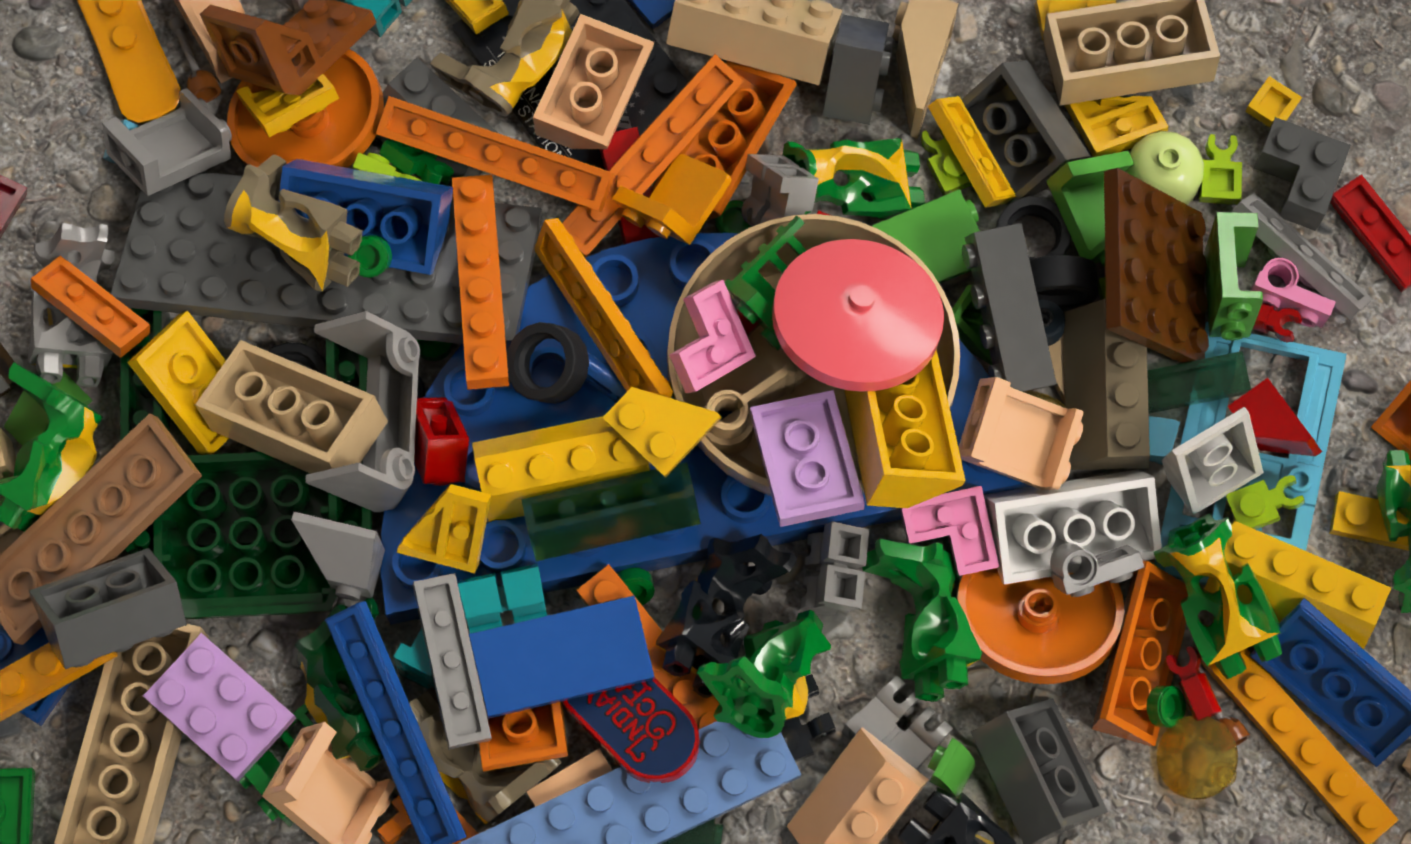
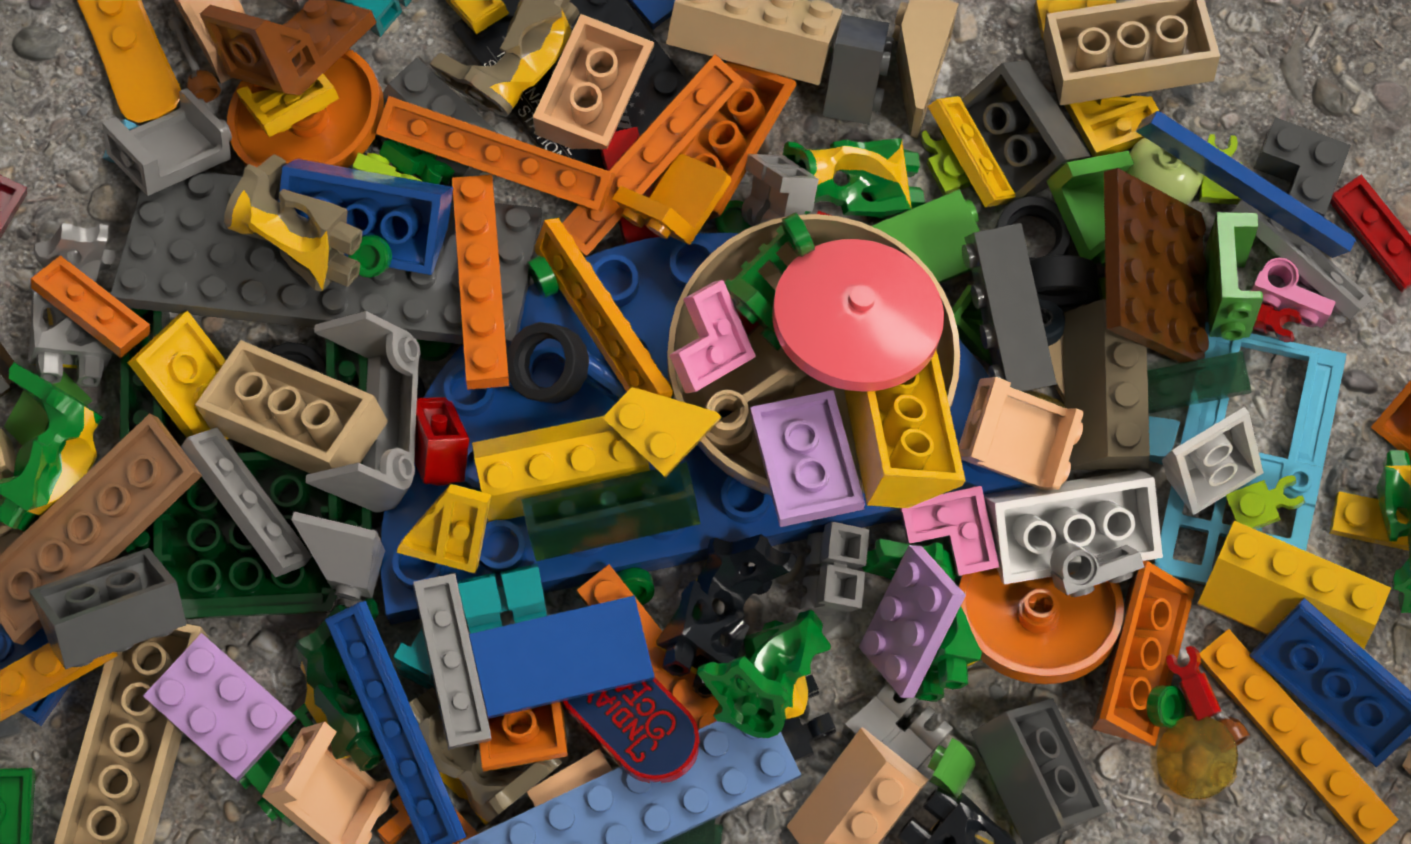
(246, 502): none -> light grey plate
(543, 276): none -> green tile
(797, 234): none -> green tile
(911, 621): none -> lavender plate
(1199, 553): green hips -> none
(1246, 184): none -> tile
(1273, 101): yellow plate -> none
(1274, 422): red slope -> none

